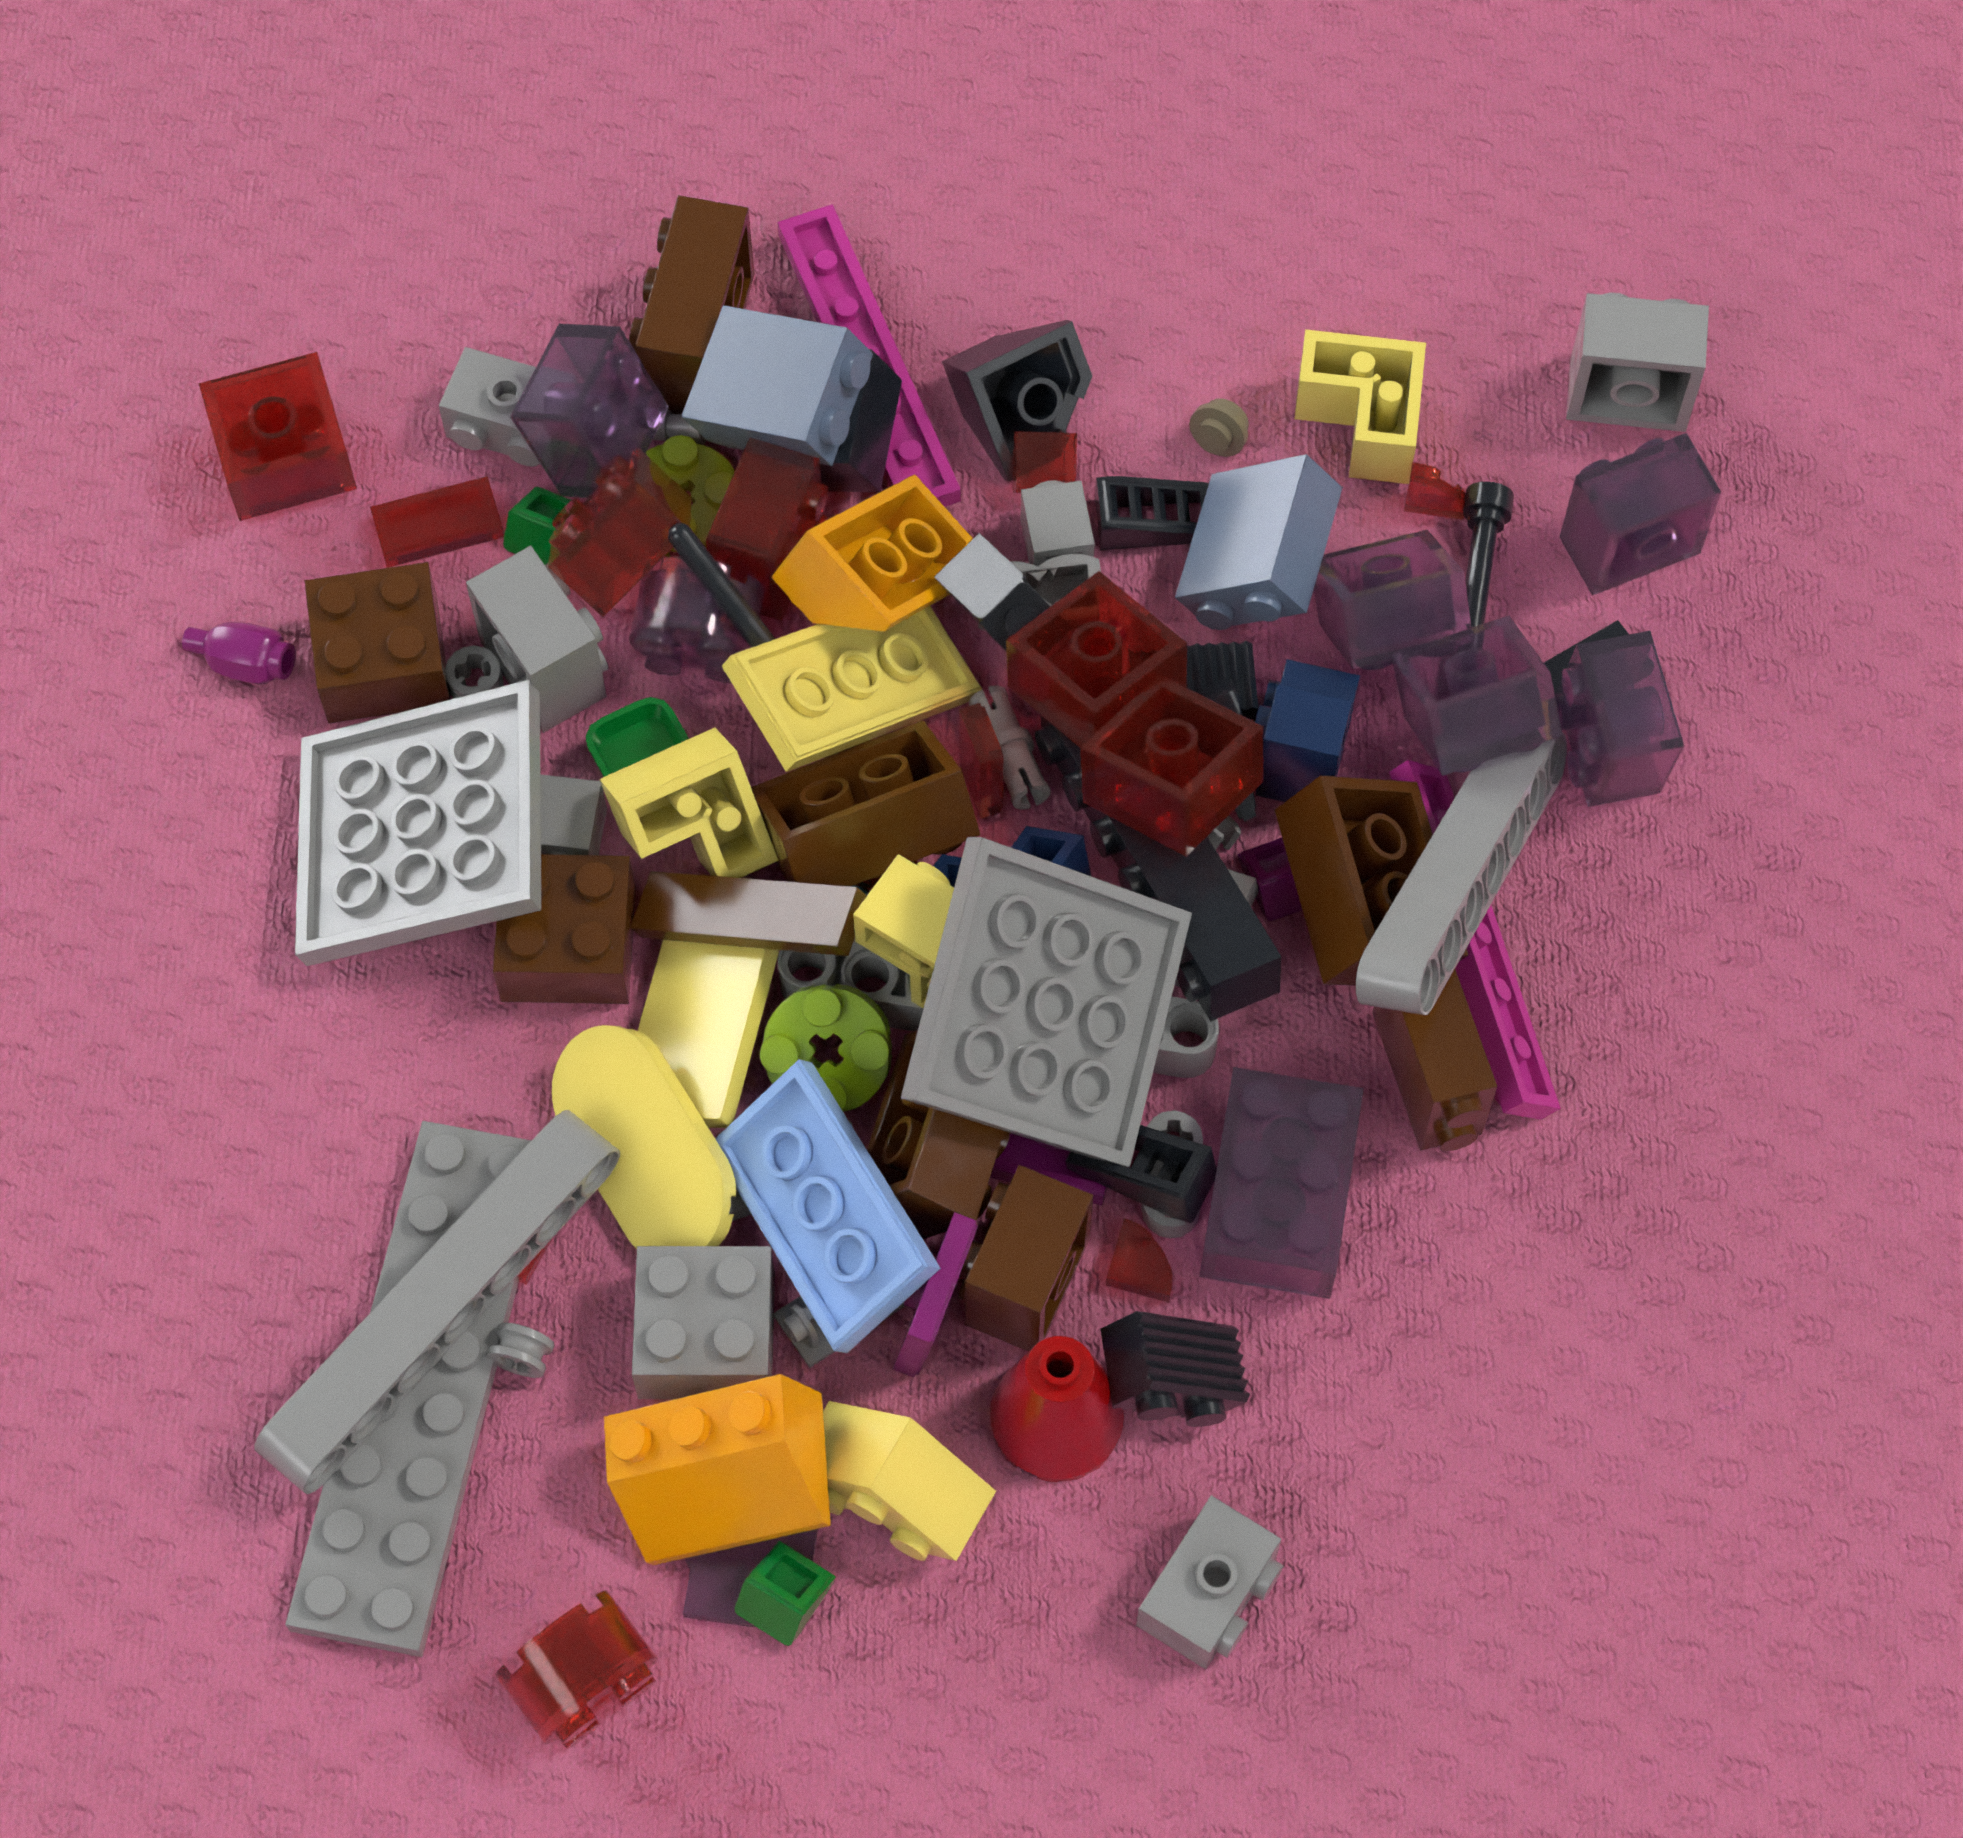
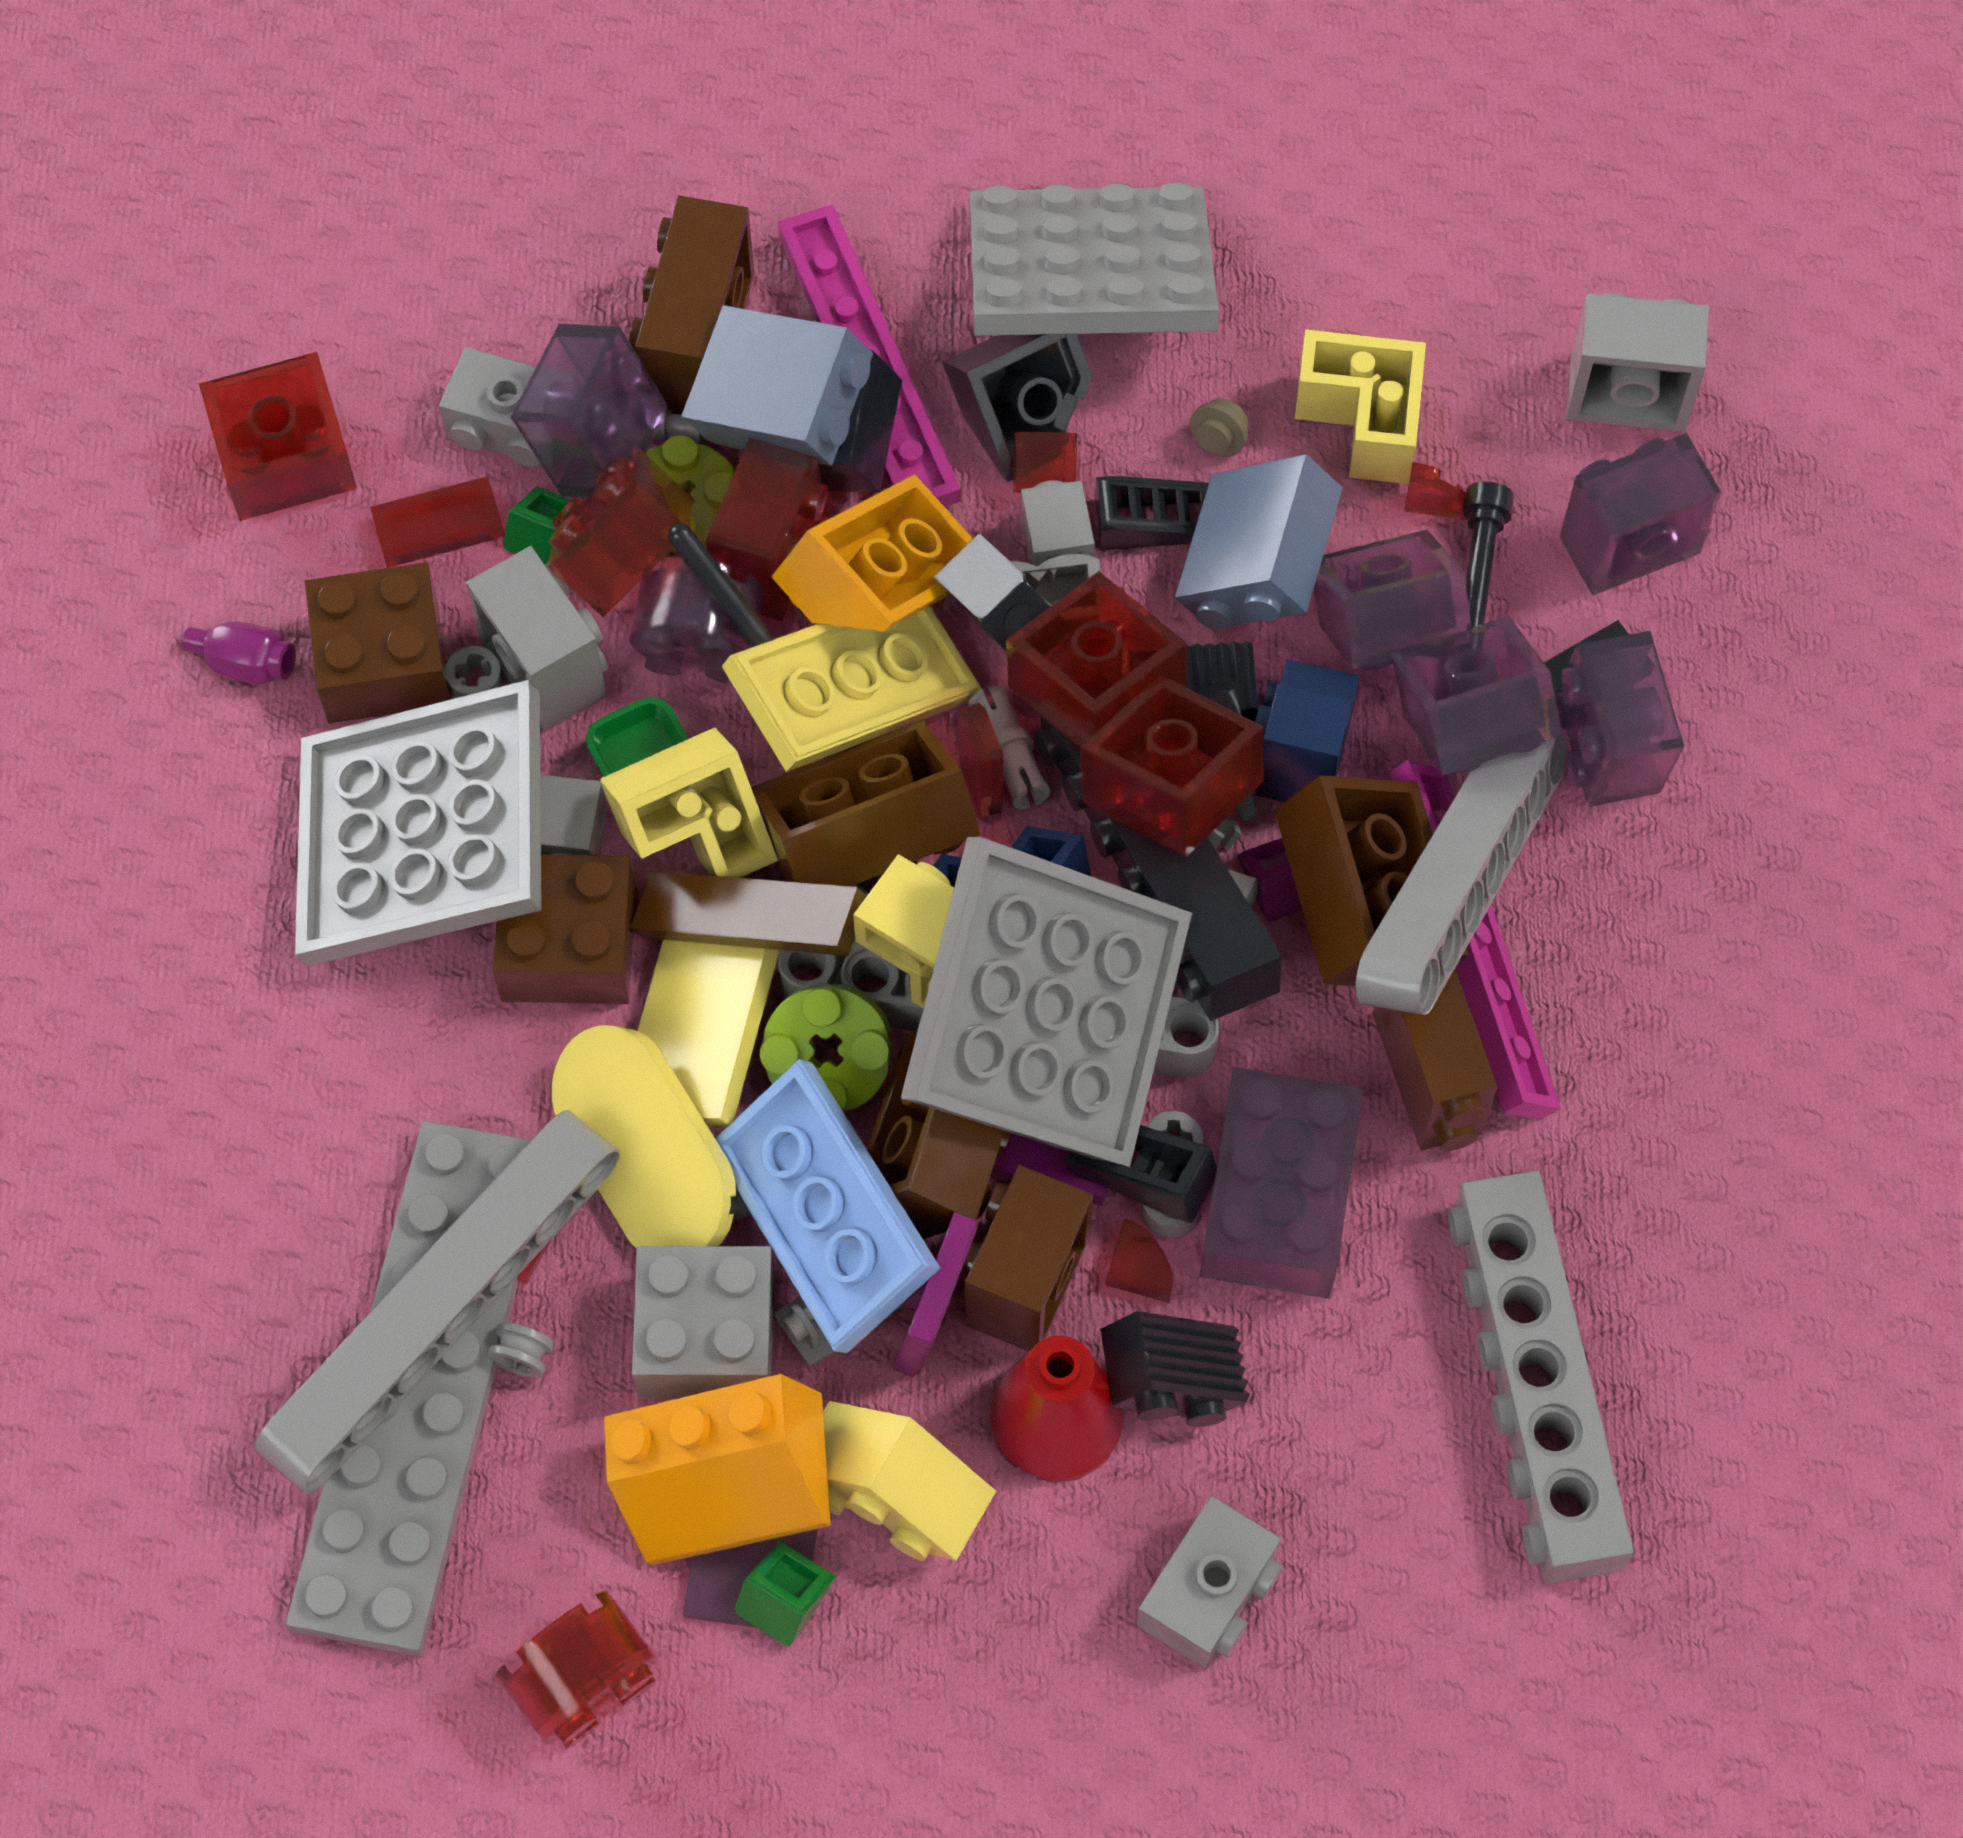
(1091, 260): none -> light grey plate
(1517, 1212): none -> light grey brick

